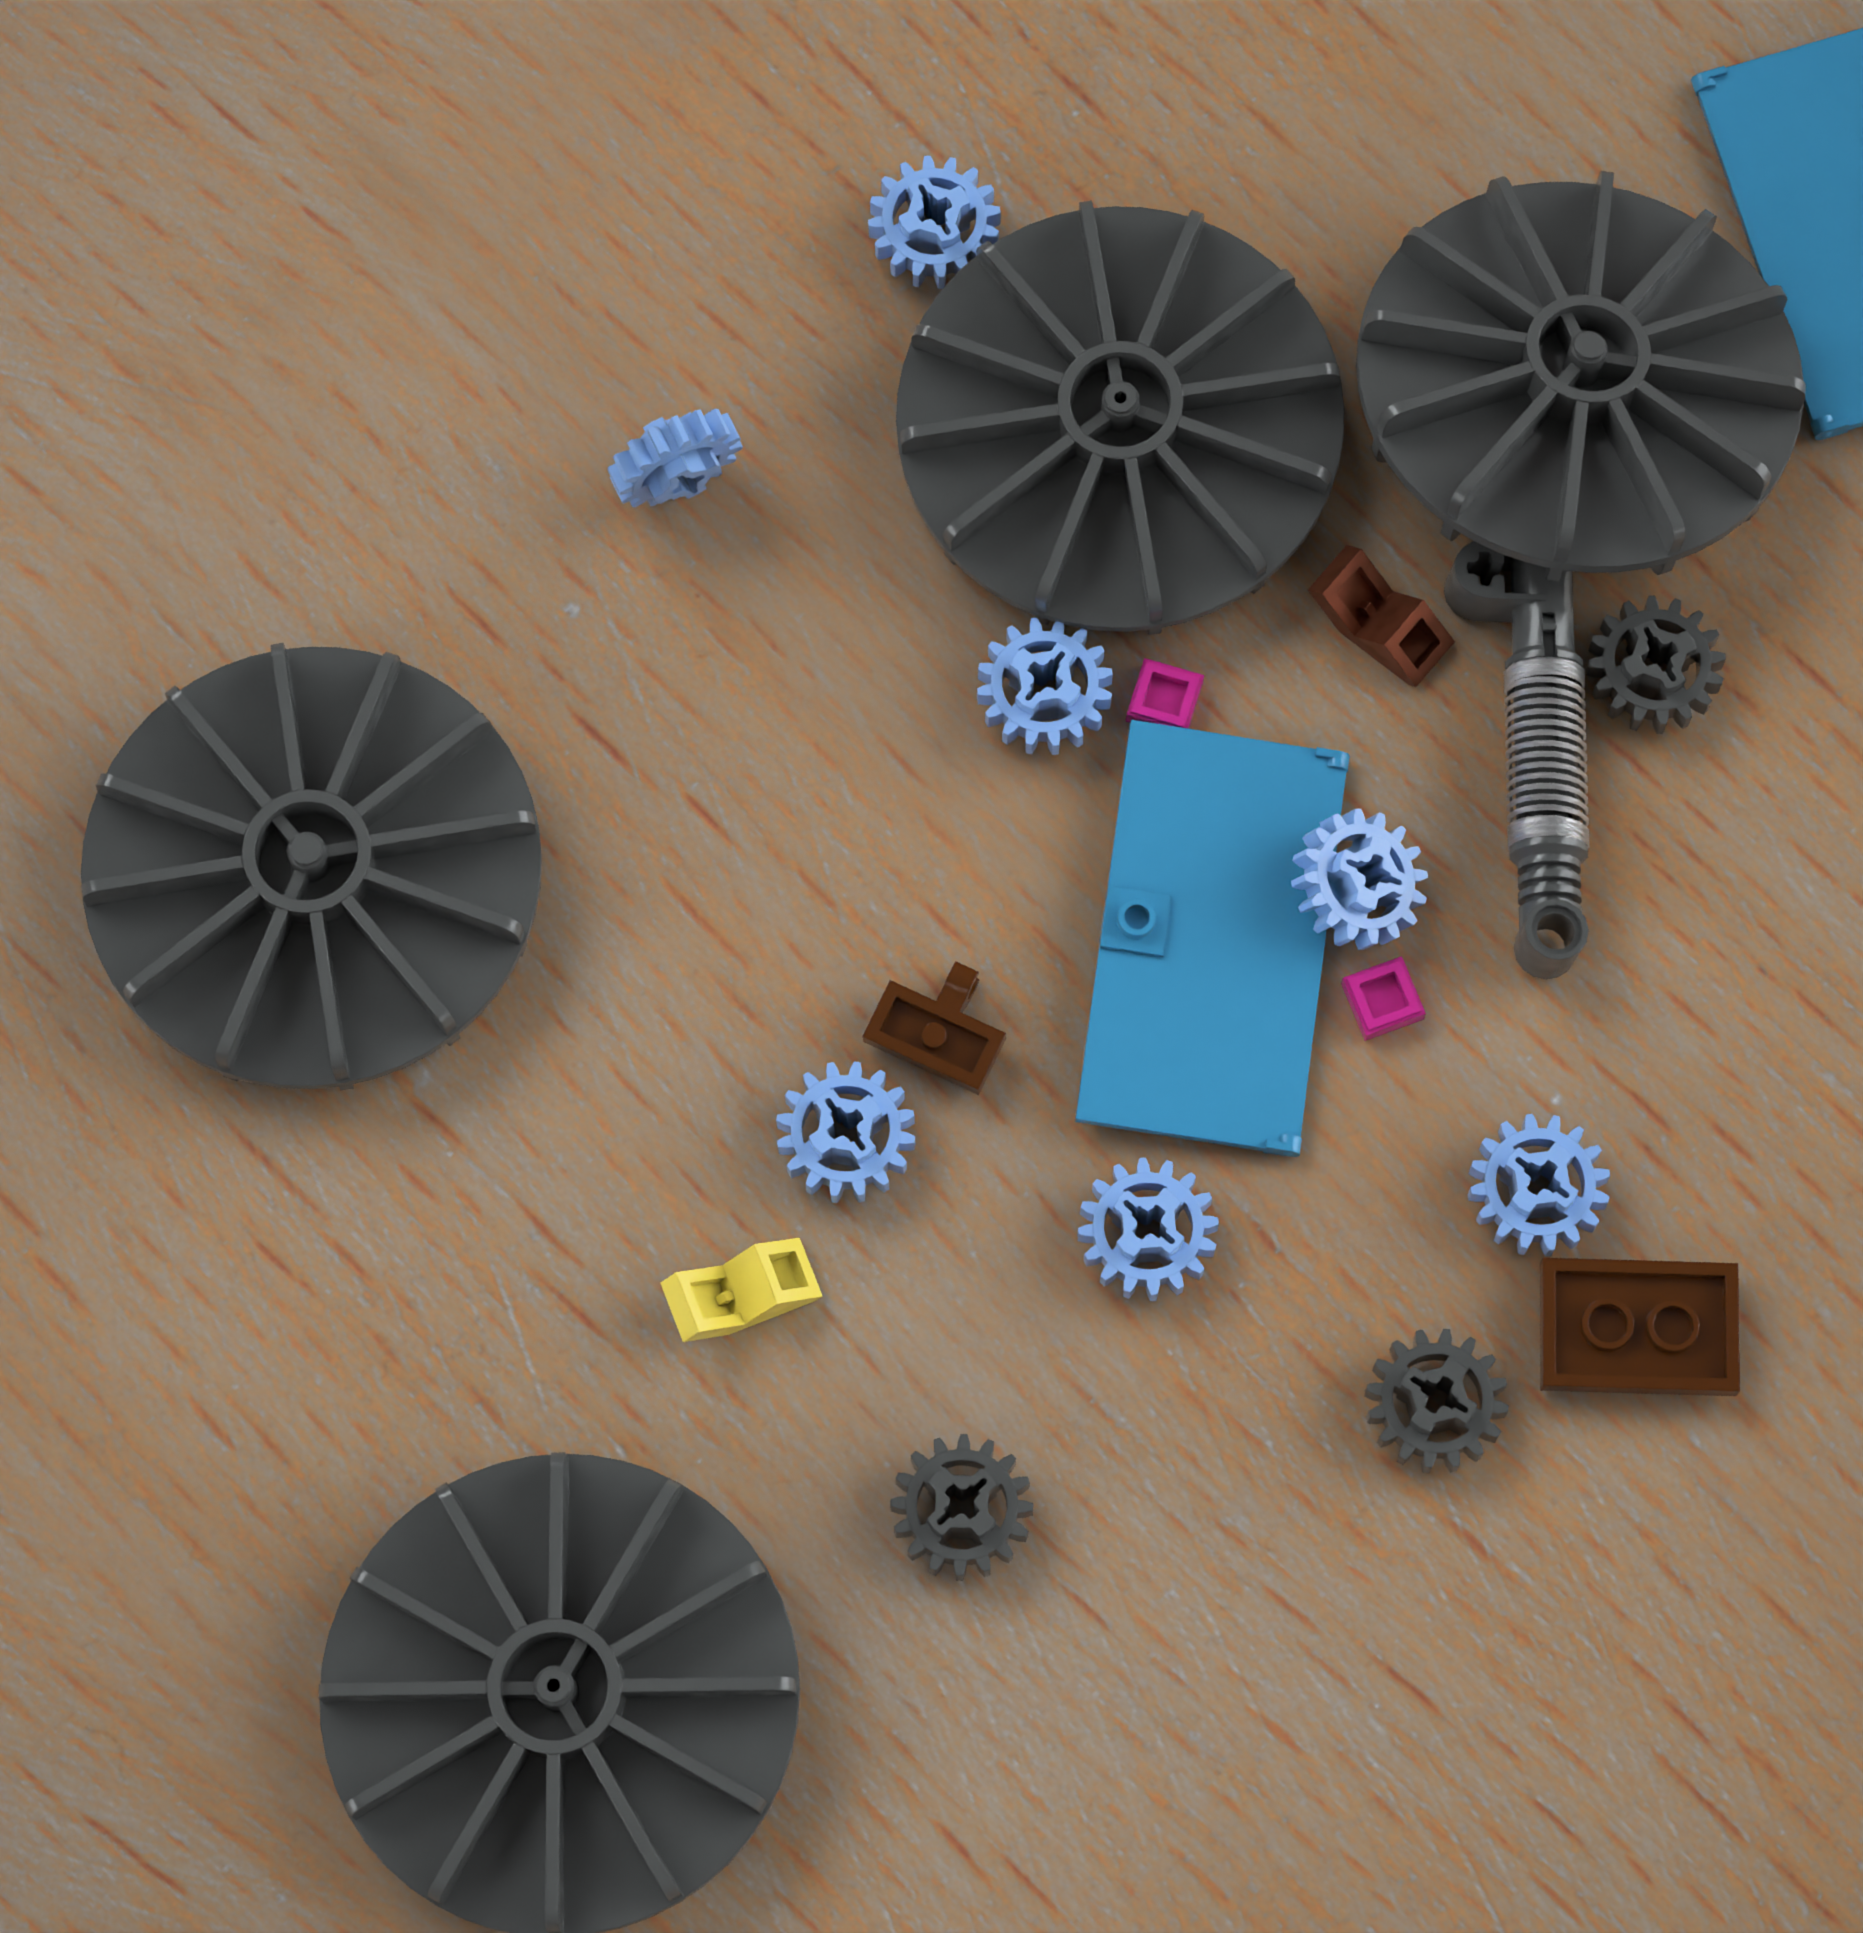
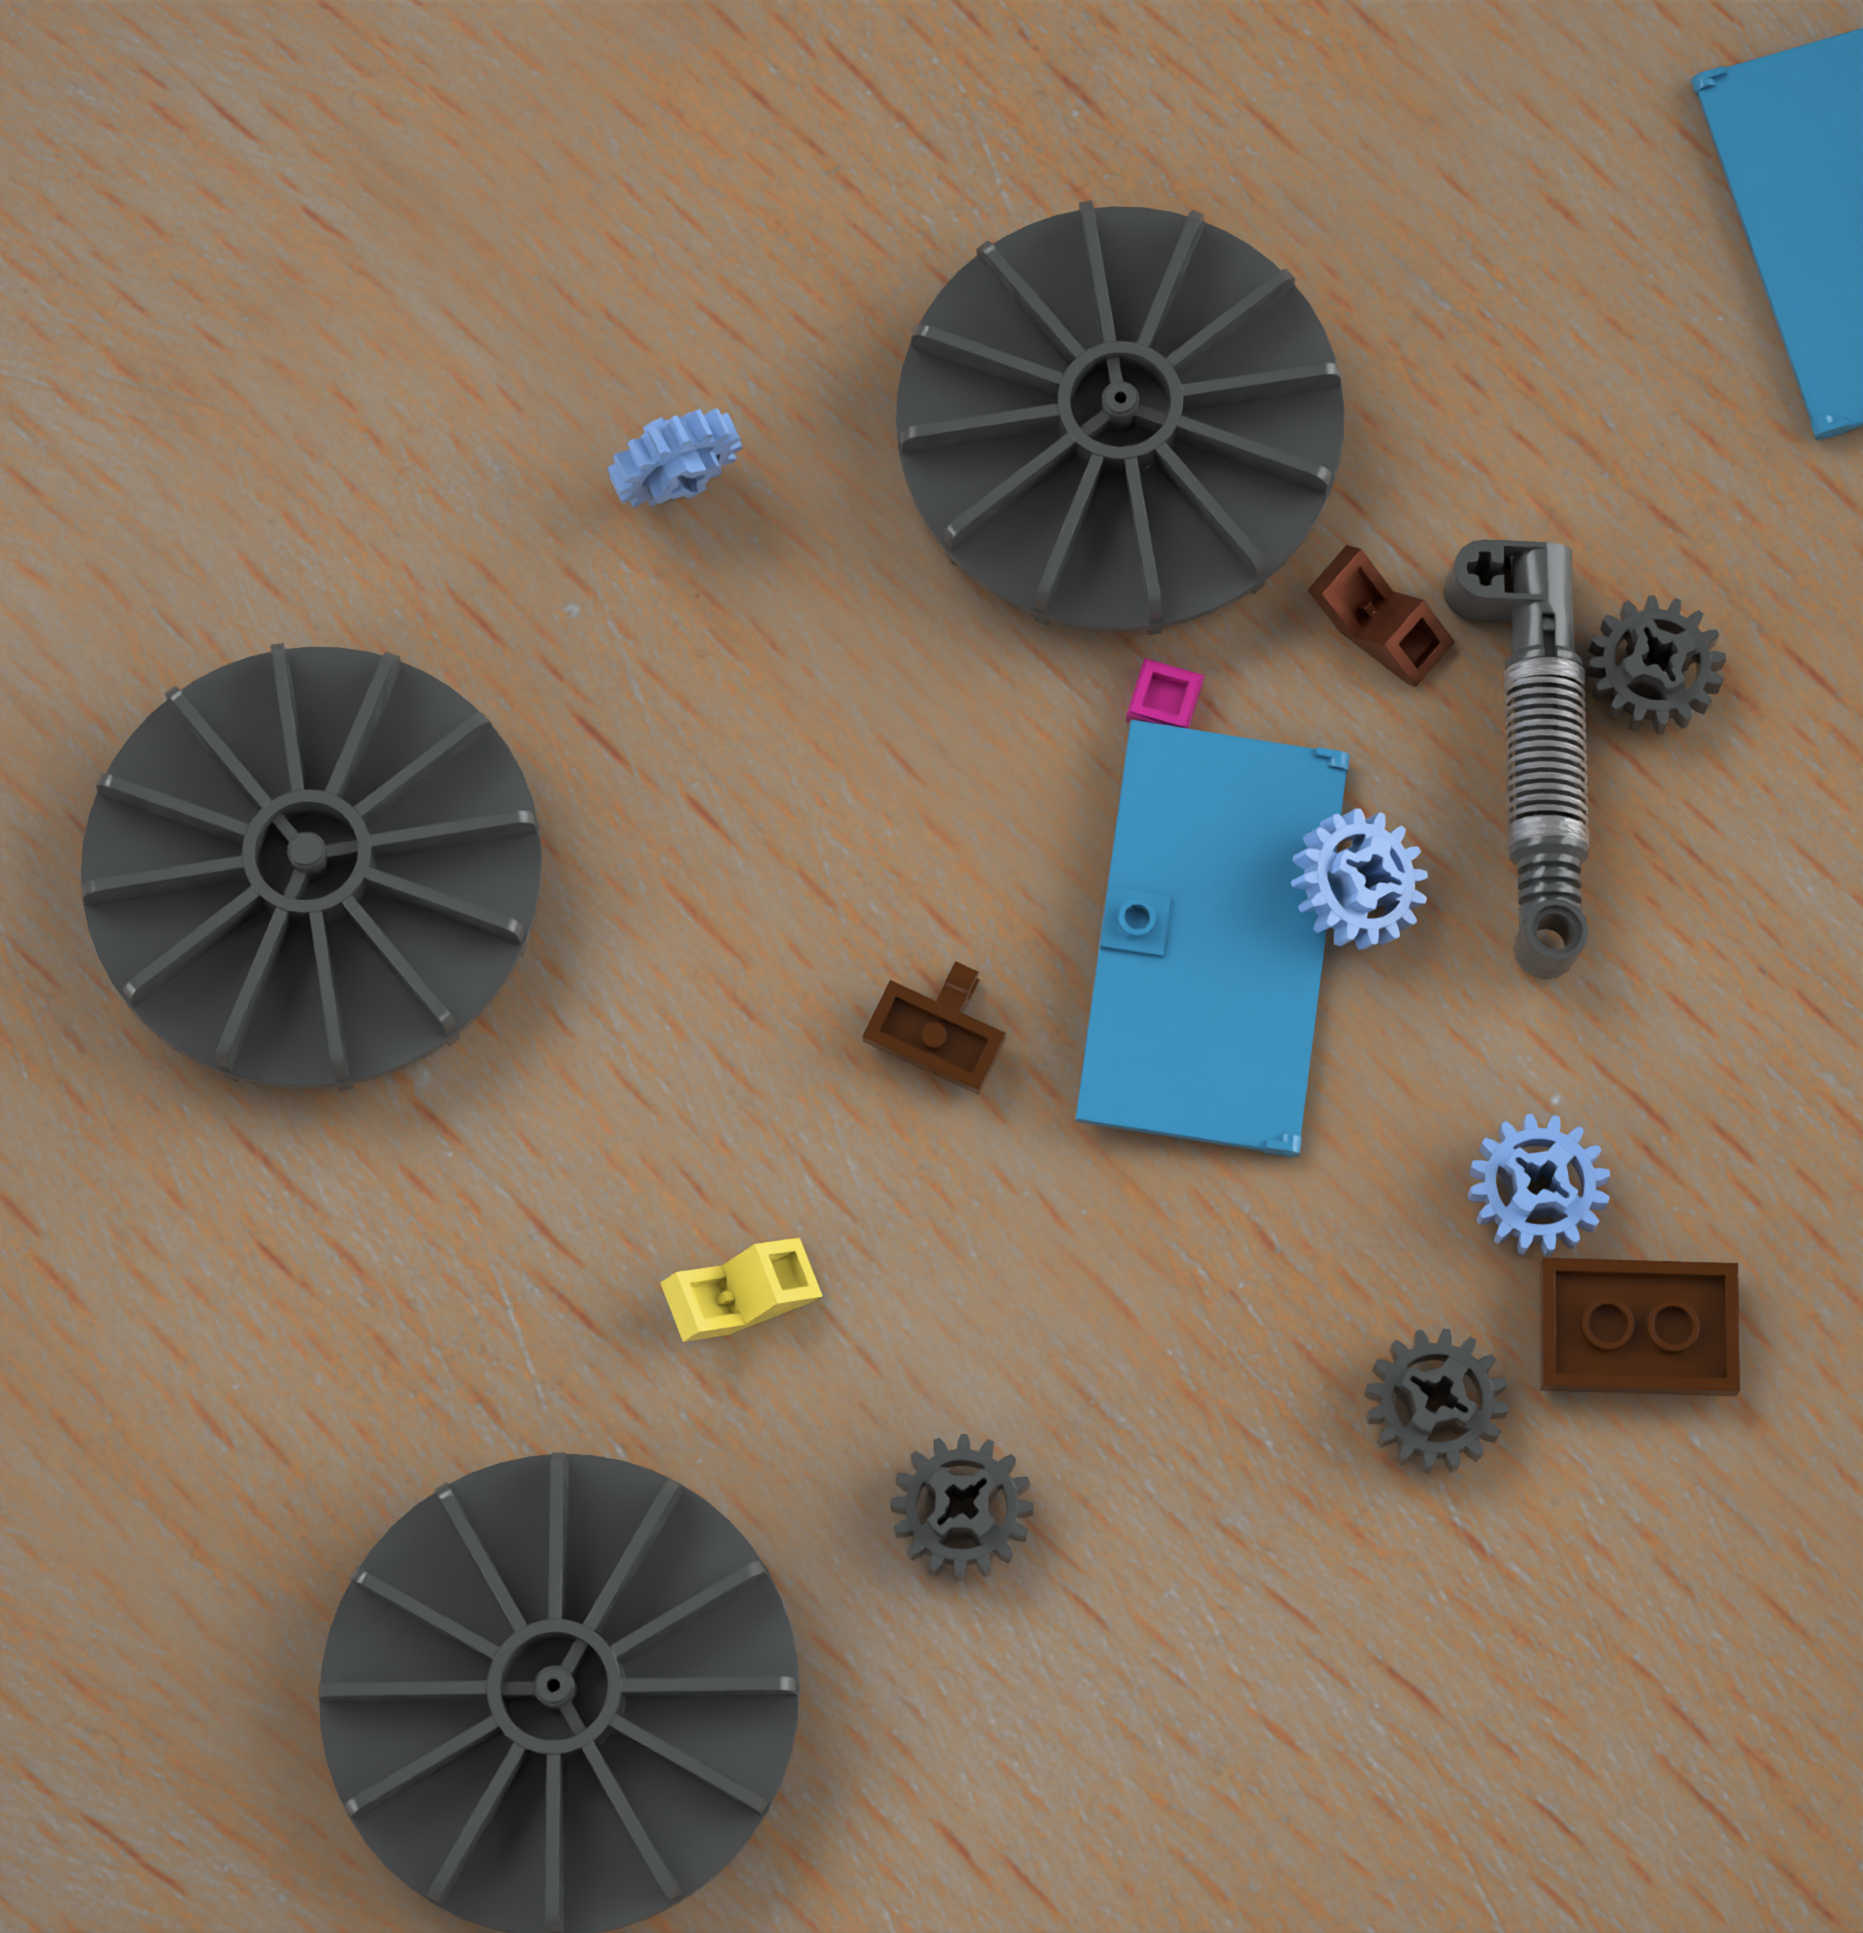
(866, 1114): light blue gear -> none
(945, 200): light blue gear -> none
(1063, 703): light blue gear -> none
(1164, 1208): light blue gear -> none
(1383, 998): dark pink tile -> none
(1579, 376): dark grey piece -> none

